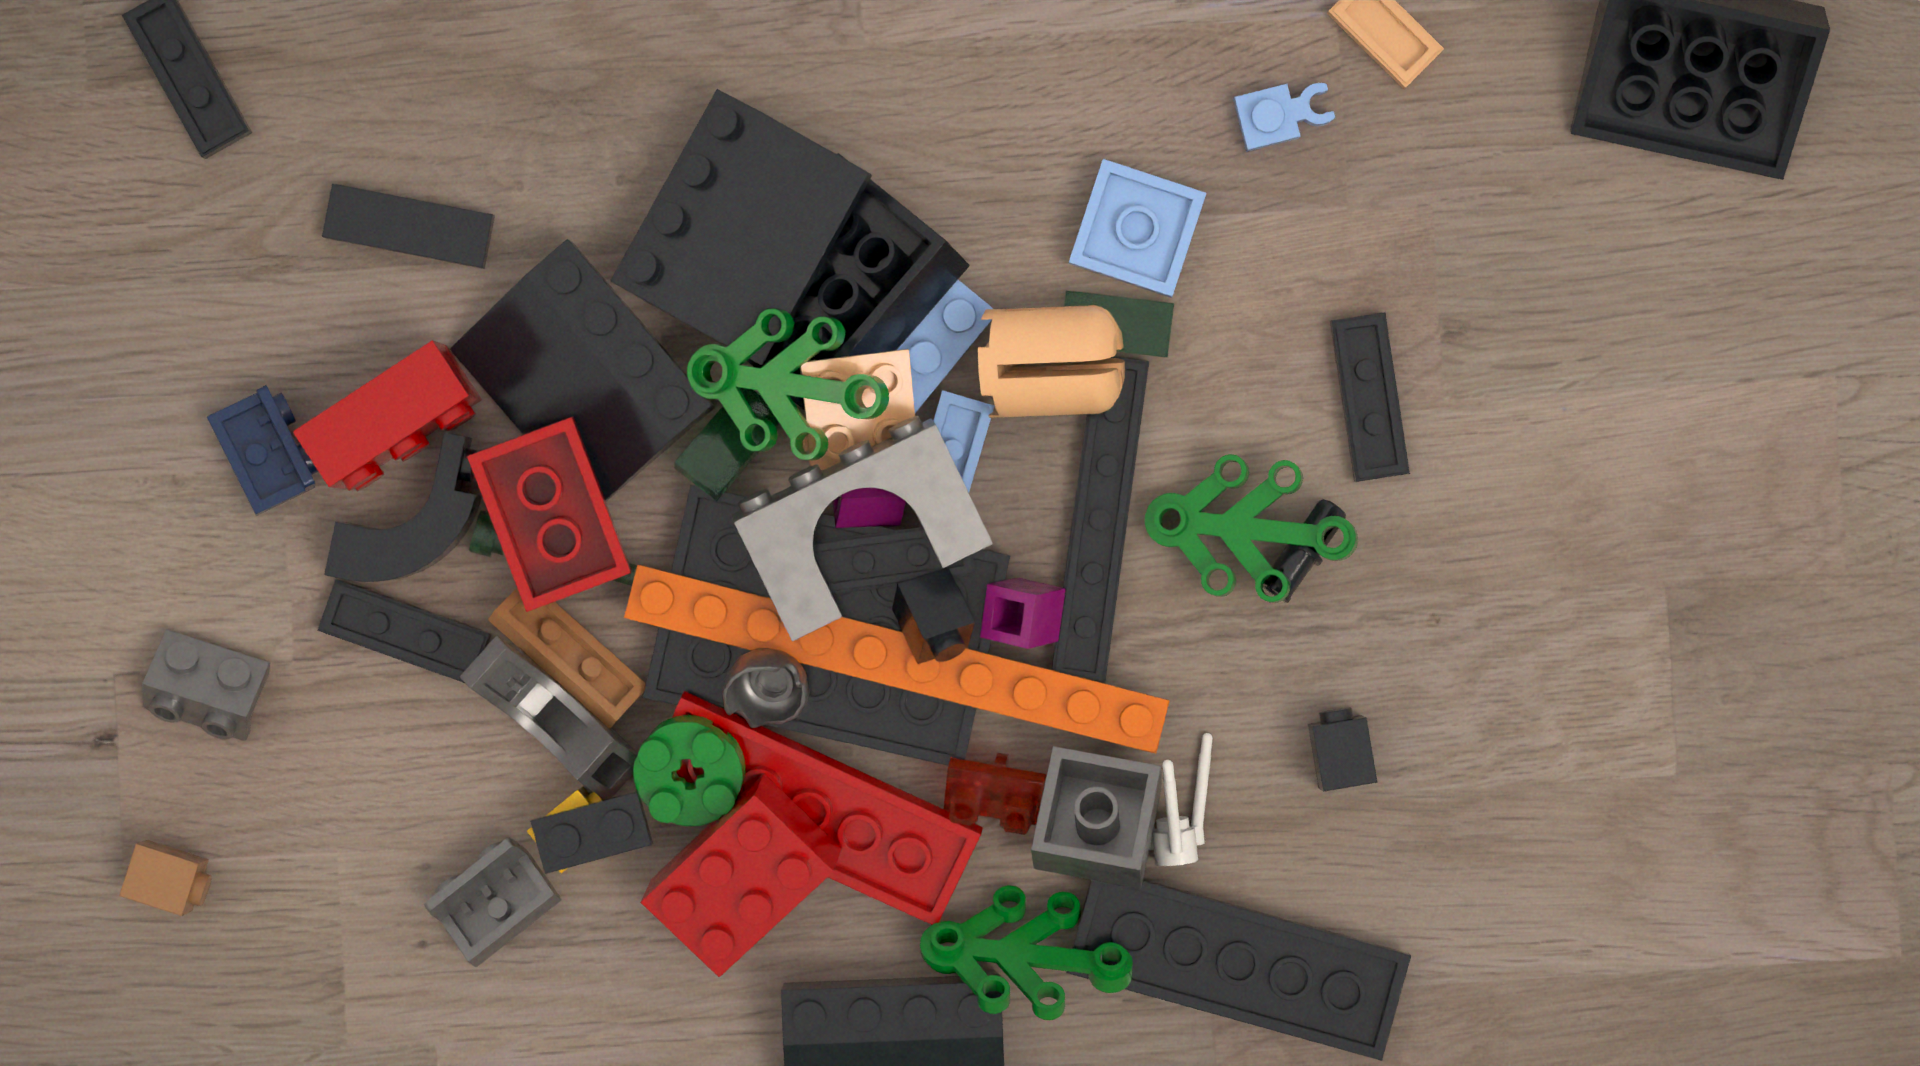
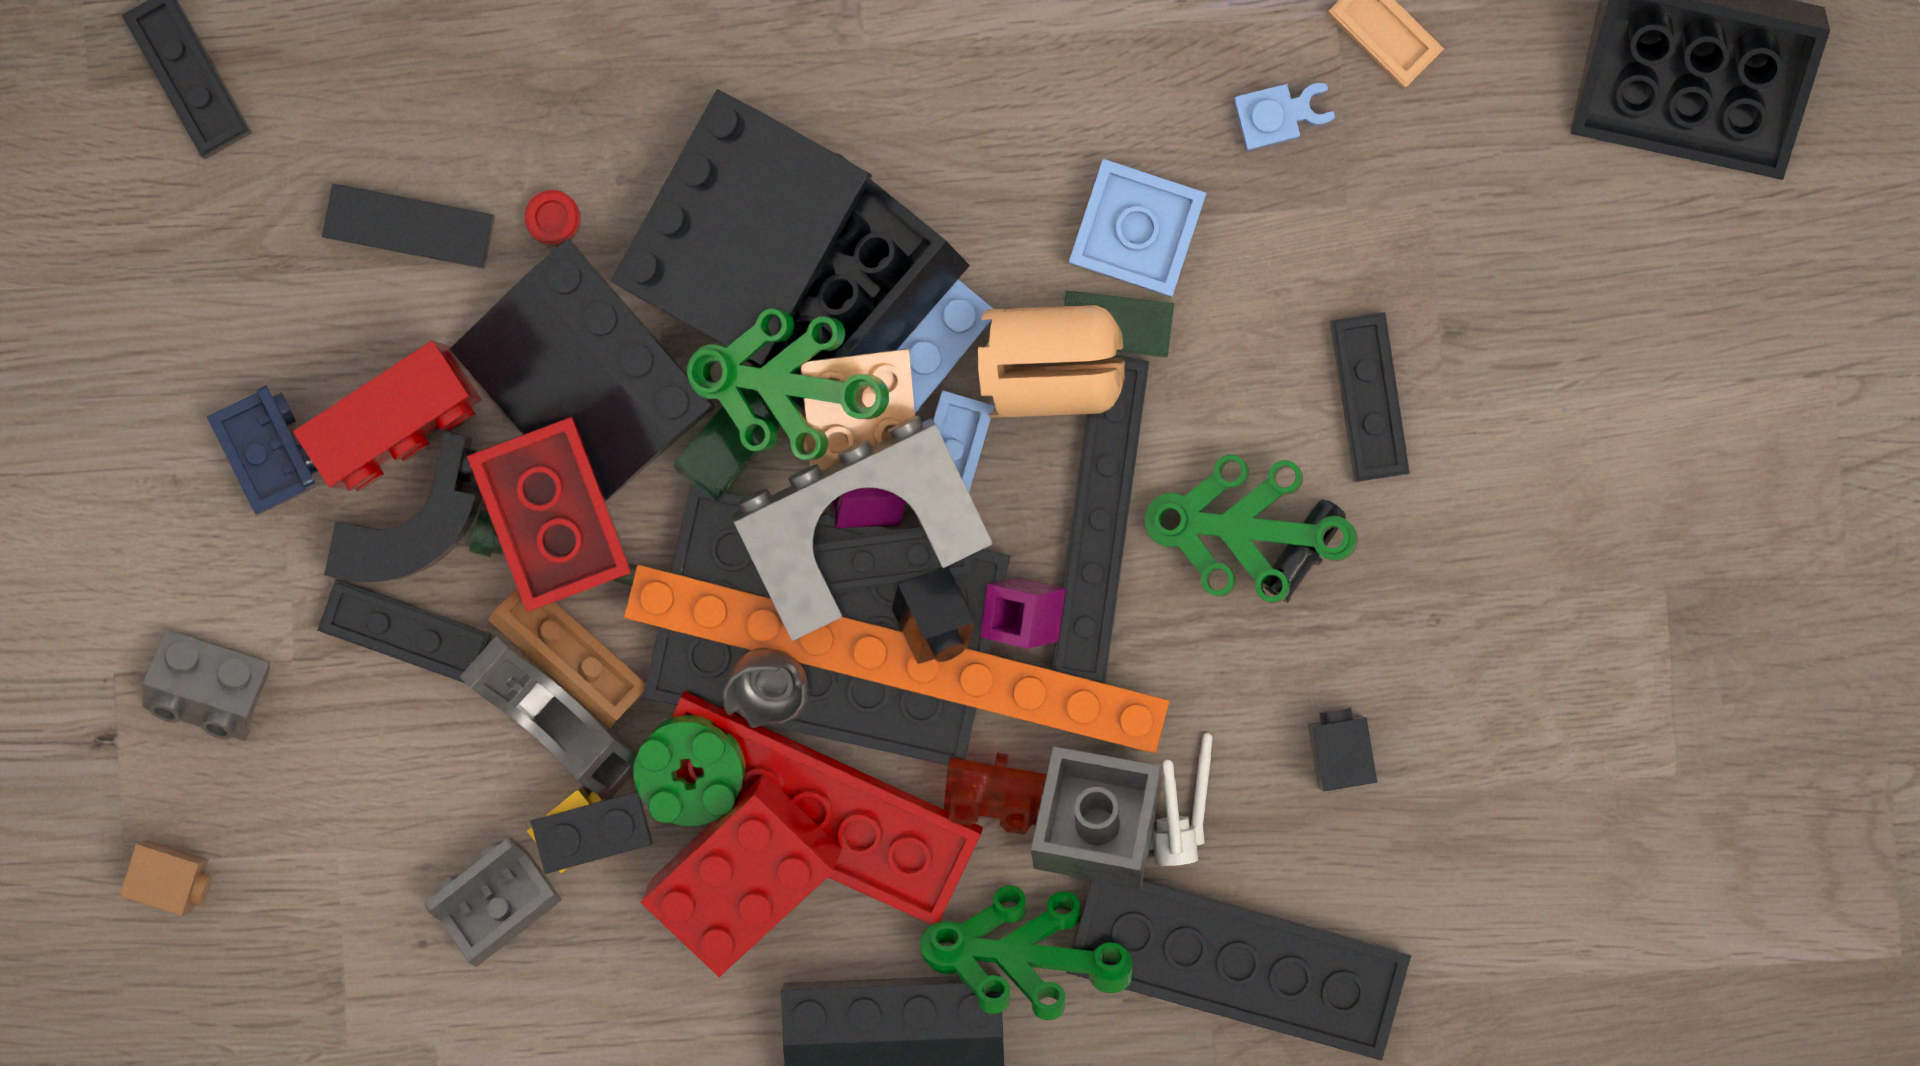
(552, 217): none -> red tile

